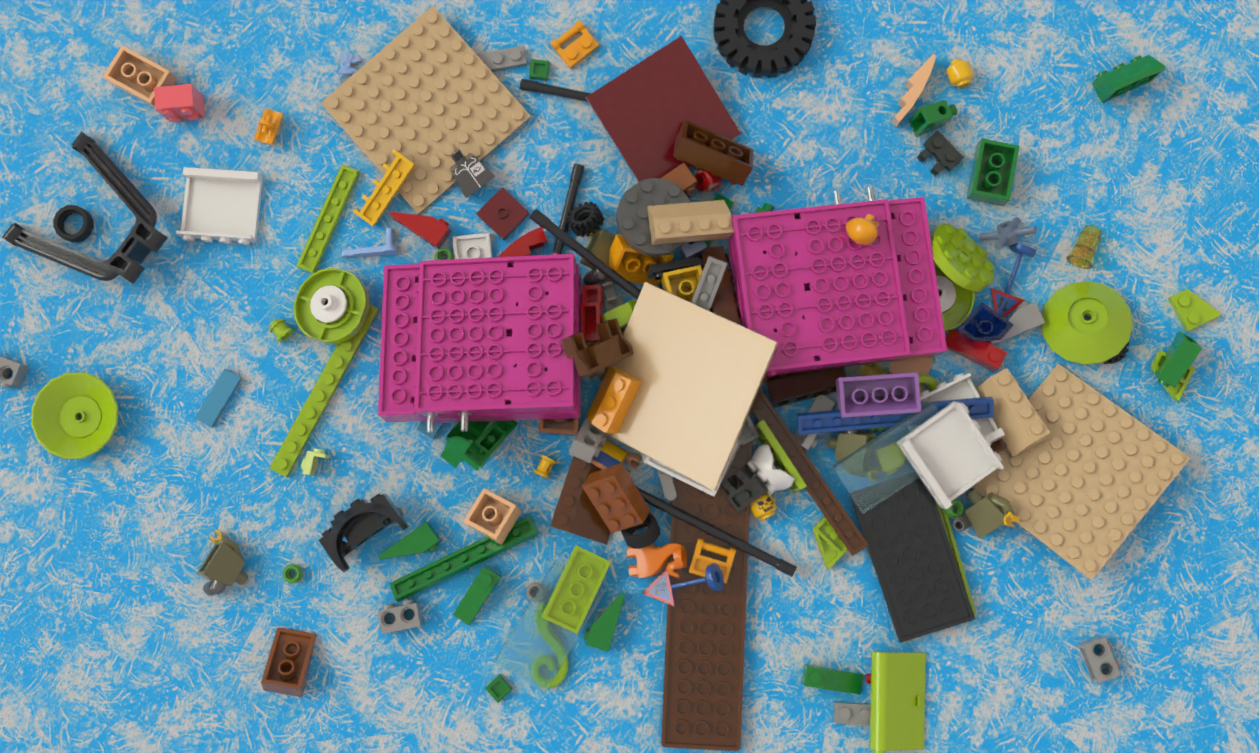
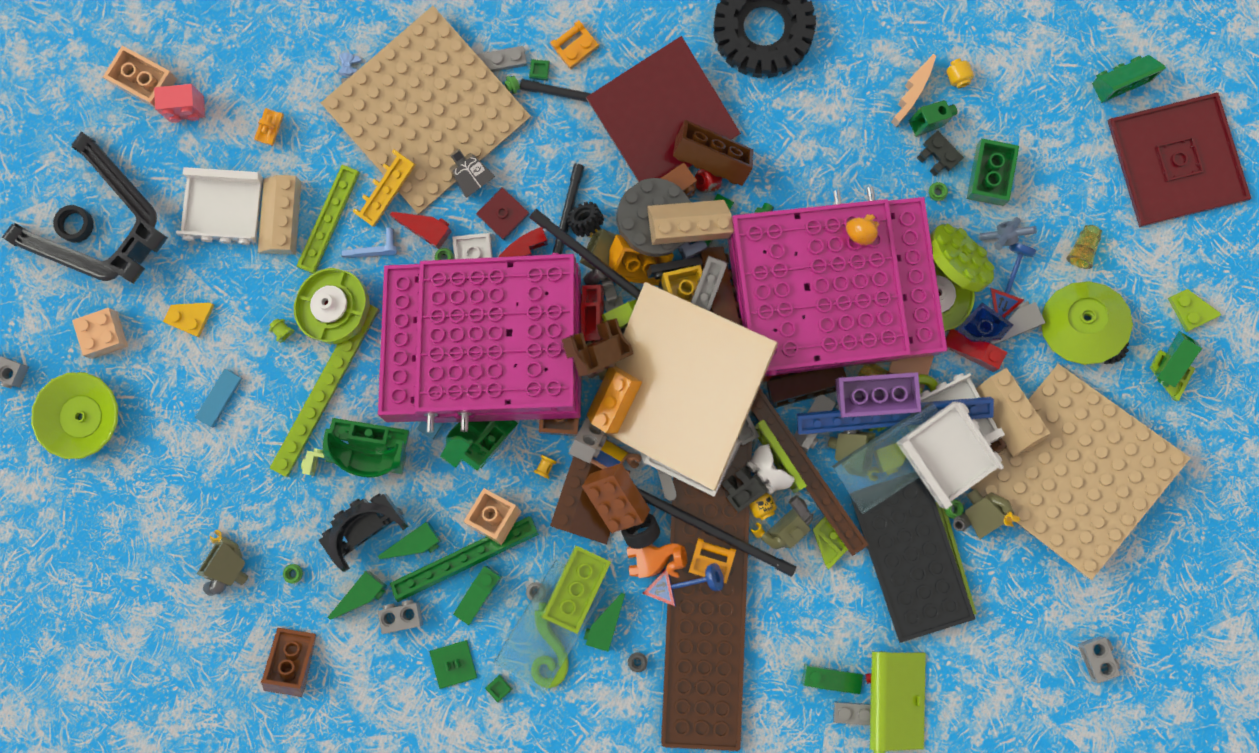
(100, 333): none -> light nougat brick
(189, 317): none -> yellow wing
(279, 215): none -> tan slope
(364, 591): none -> green slope
(367, 448): none -> green piece
(453, 664): none -> green piece
(512, 84): none -> bright green plate
(632, 666): none -> dark grey plate
(789, 528): none -> olive torso
(940, 186): none -> bright green plate
(1179, 159): none -> dark red tile

